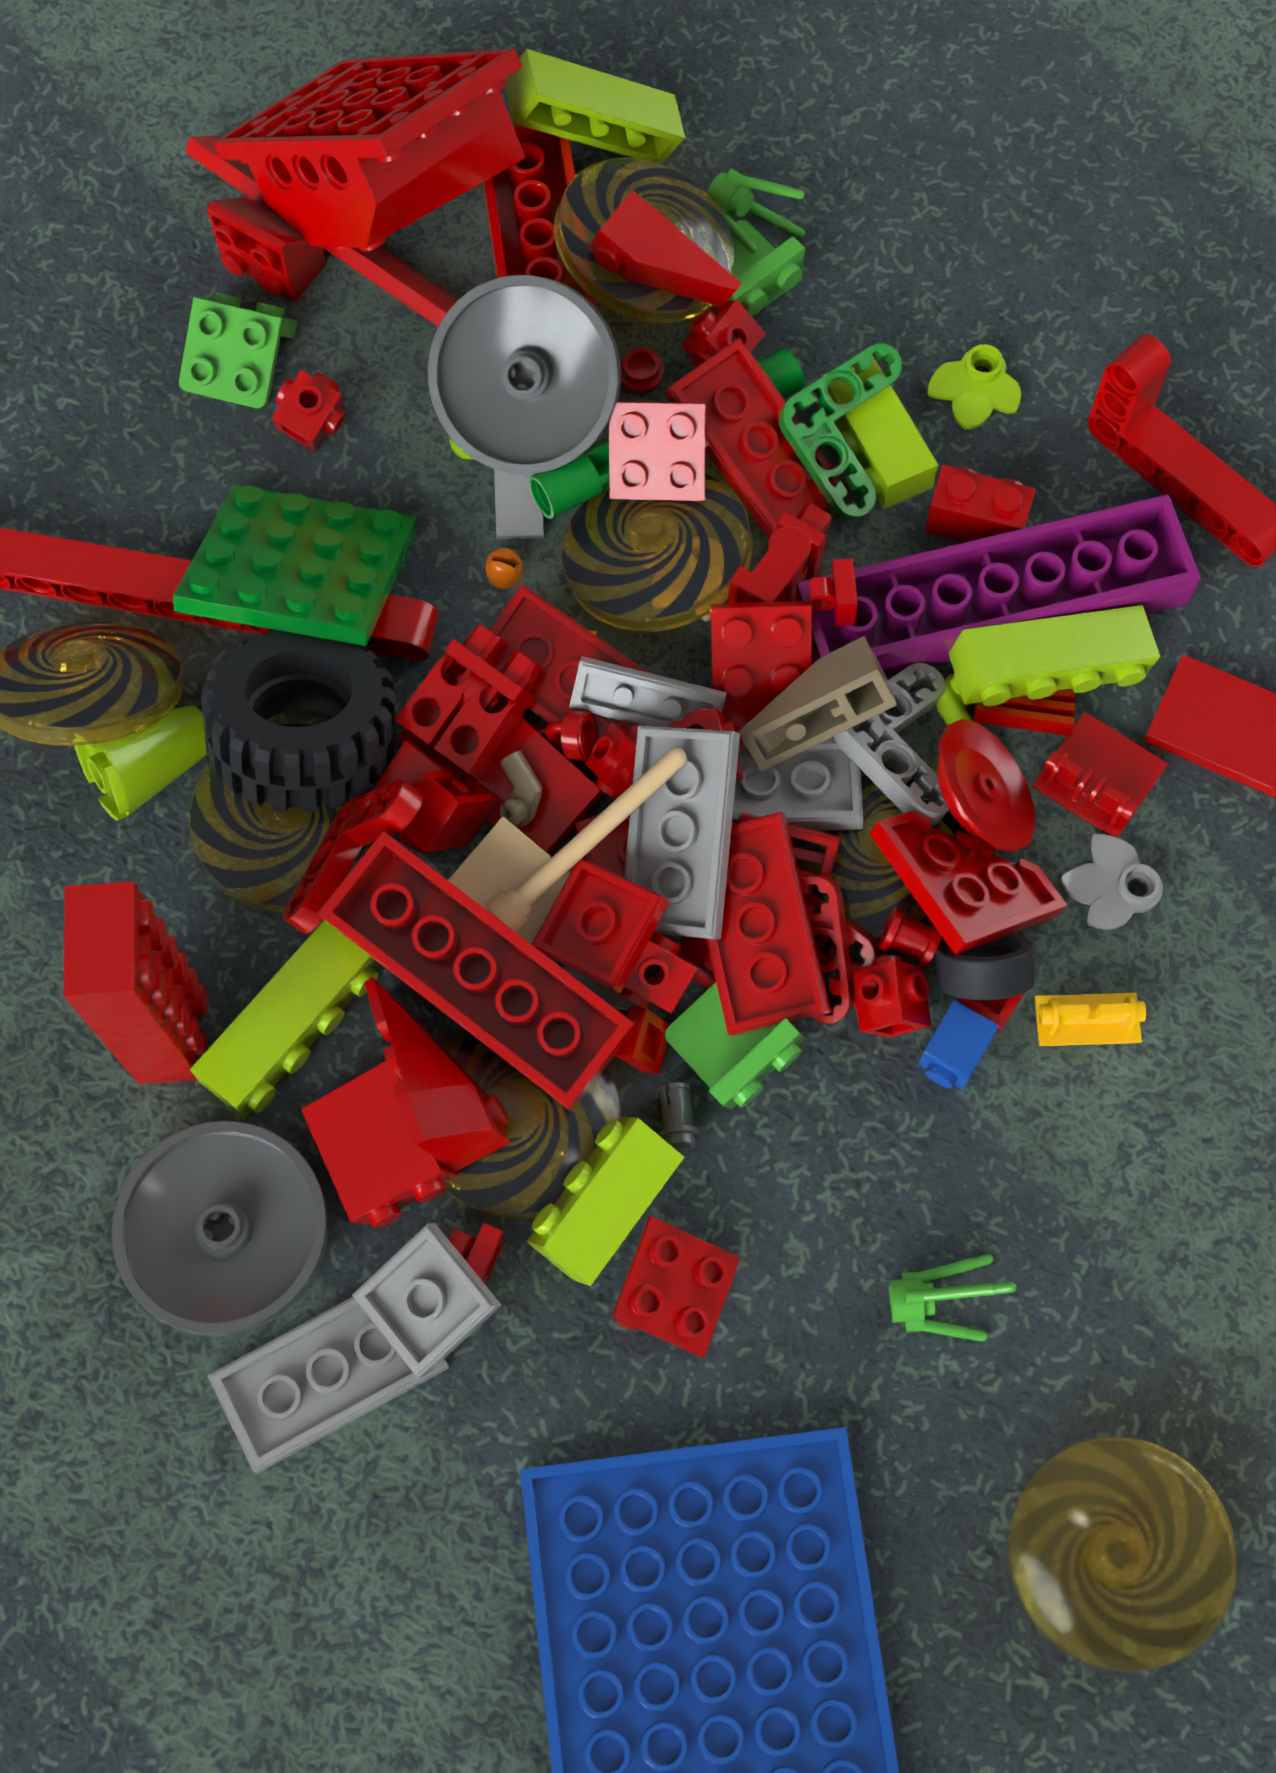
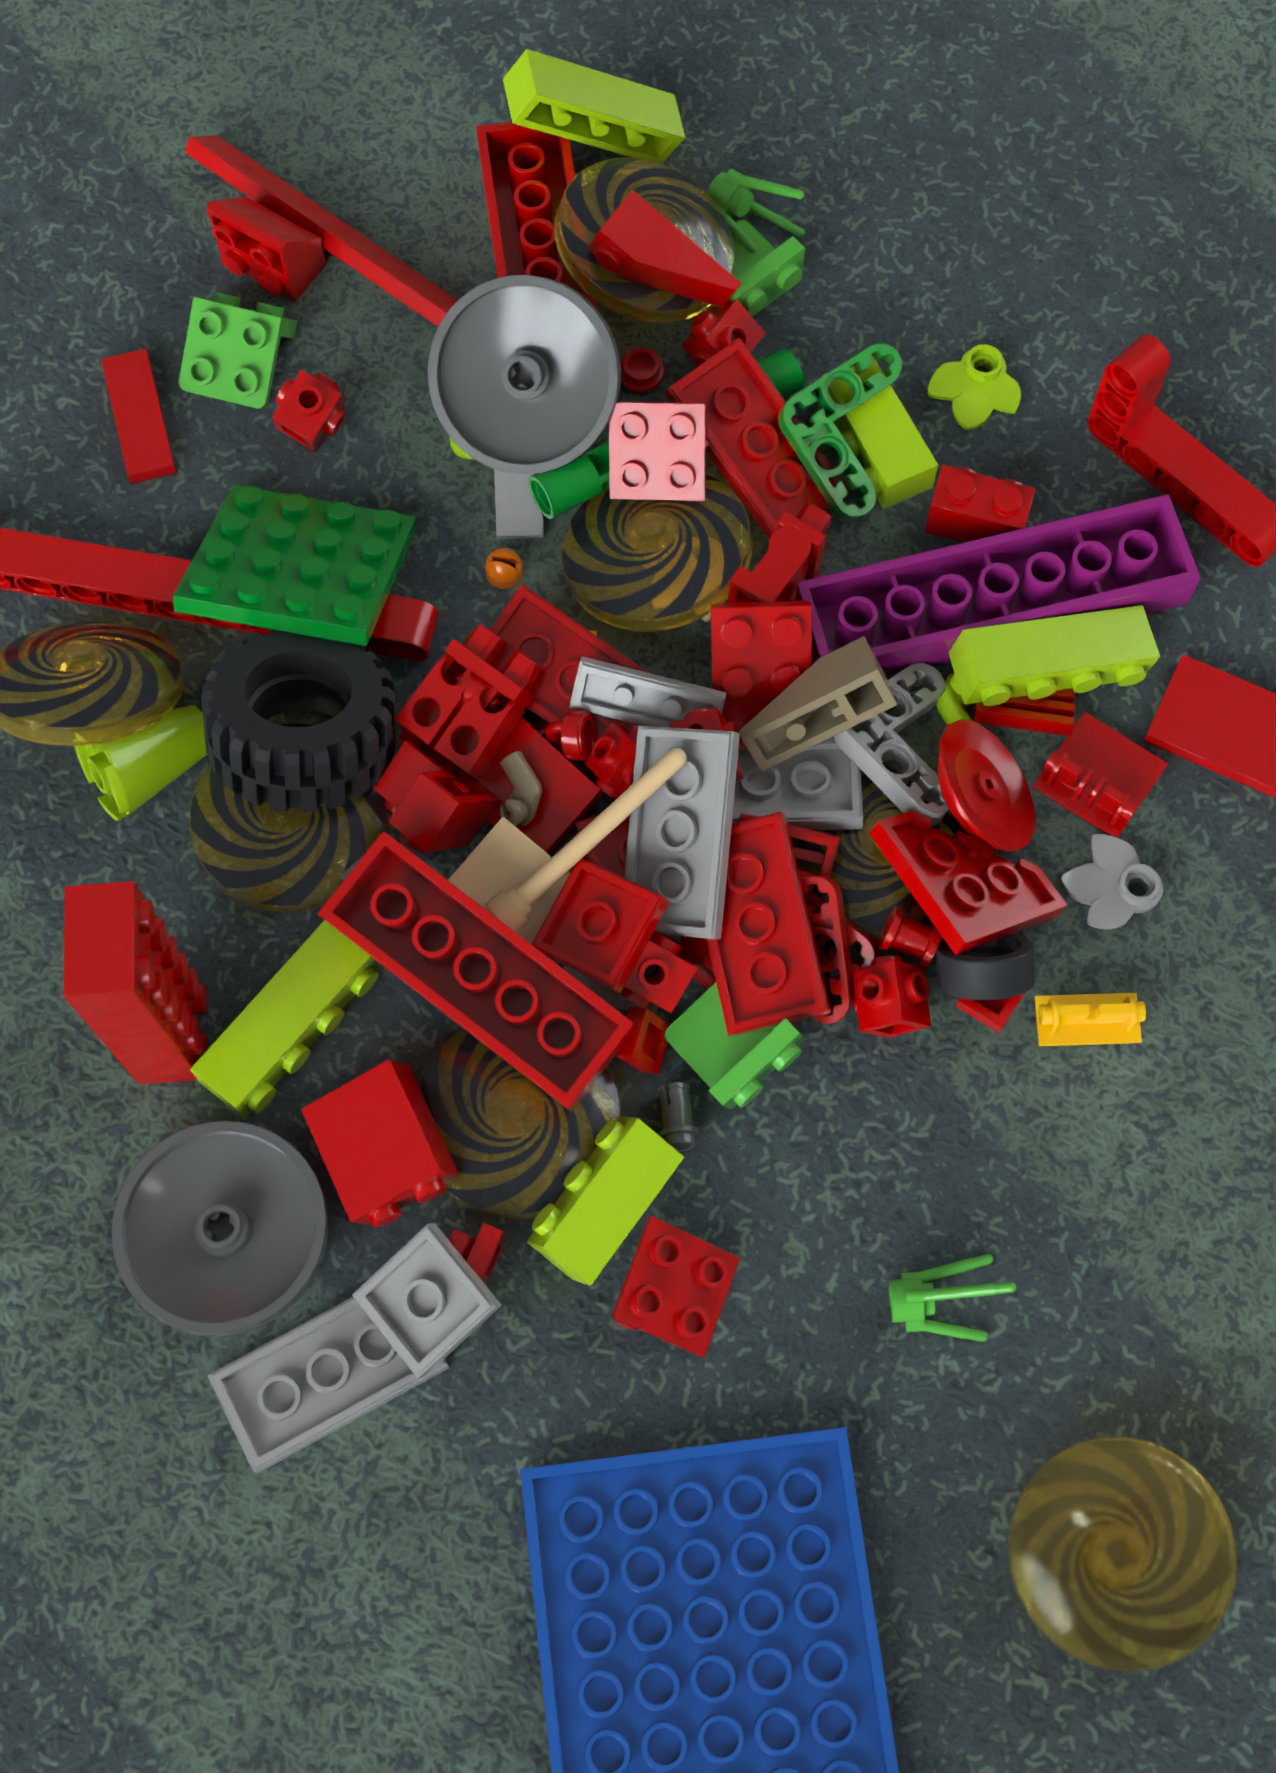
(138, 416): none -> red tile
(355, 825): red beam -> none
(379, 143): red wedge -> none
(438, 1097): red wedge -> none
(836, 593): red tile -> none
(957, 1046): blue brick -> none

